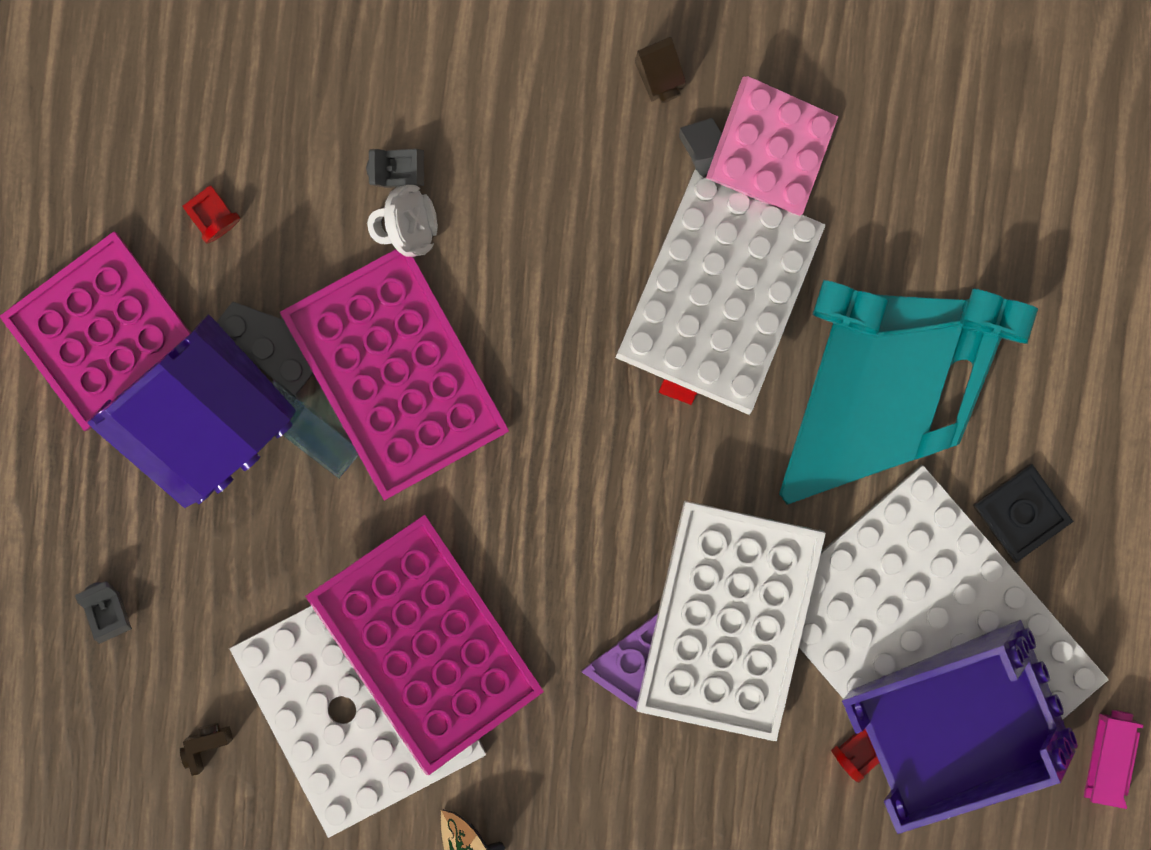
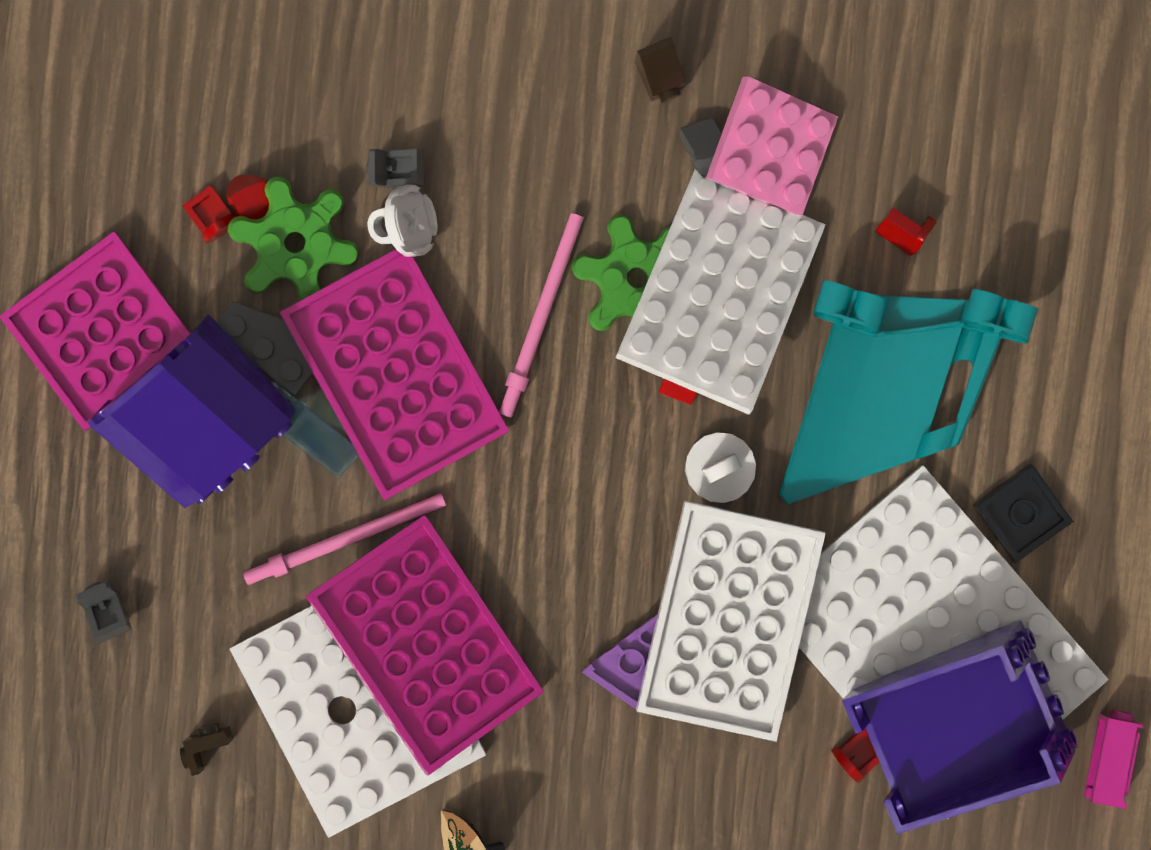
(248, 196): none -> red tile
(280, 565): none -> bright pink bar
(289, 216): none -> bright green plate
(517, 380): none -> bright pink bar
(612, 269): none -> bright green plate
(720, 467): none -> white tile
(904, 232): none -> red tile

